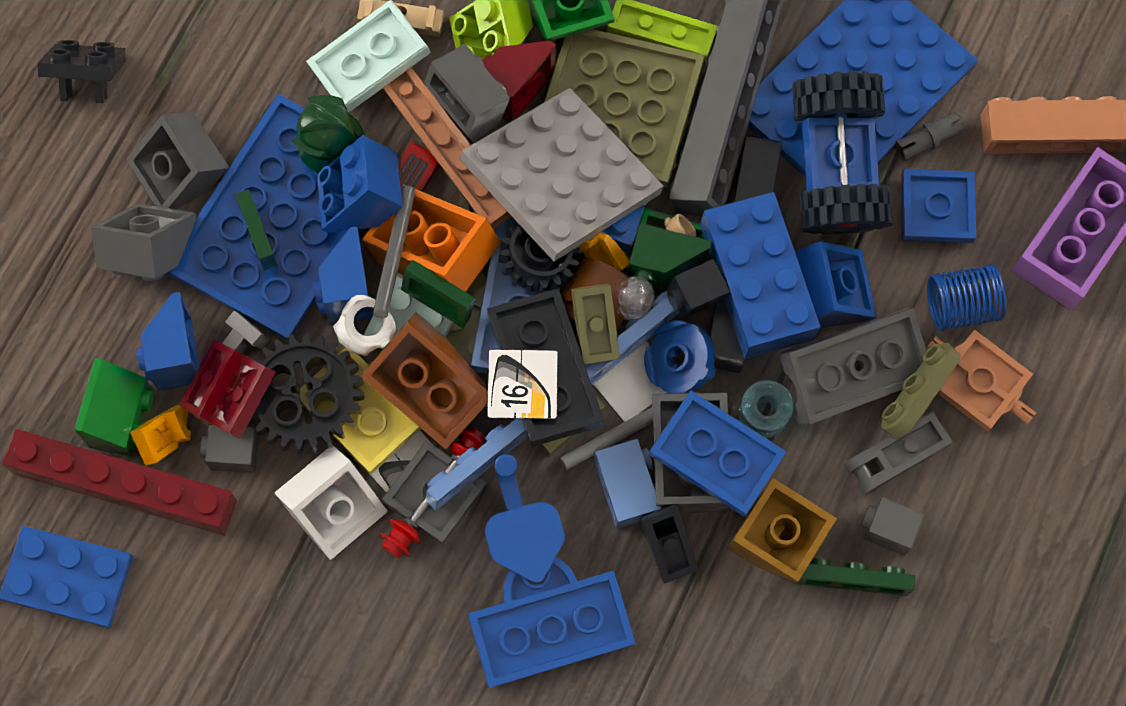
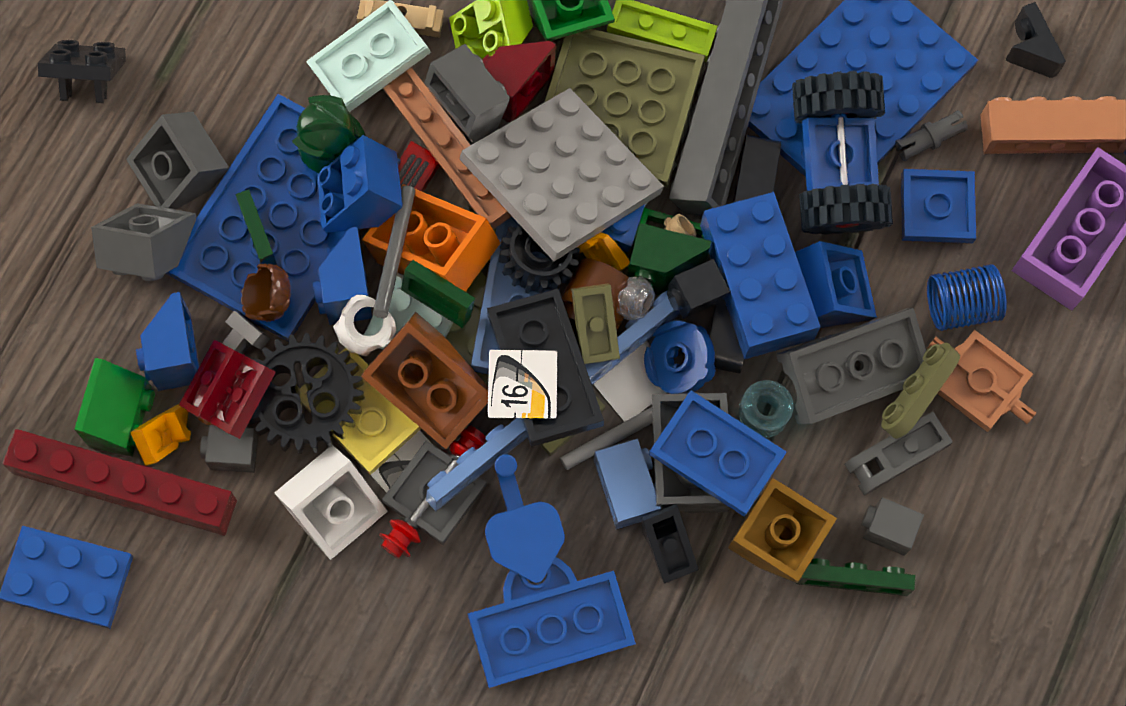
(266, 293): none -> reddish brown hair
(1039, 49): none -> black slope

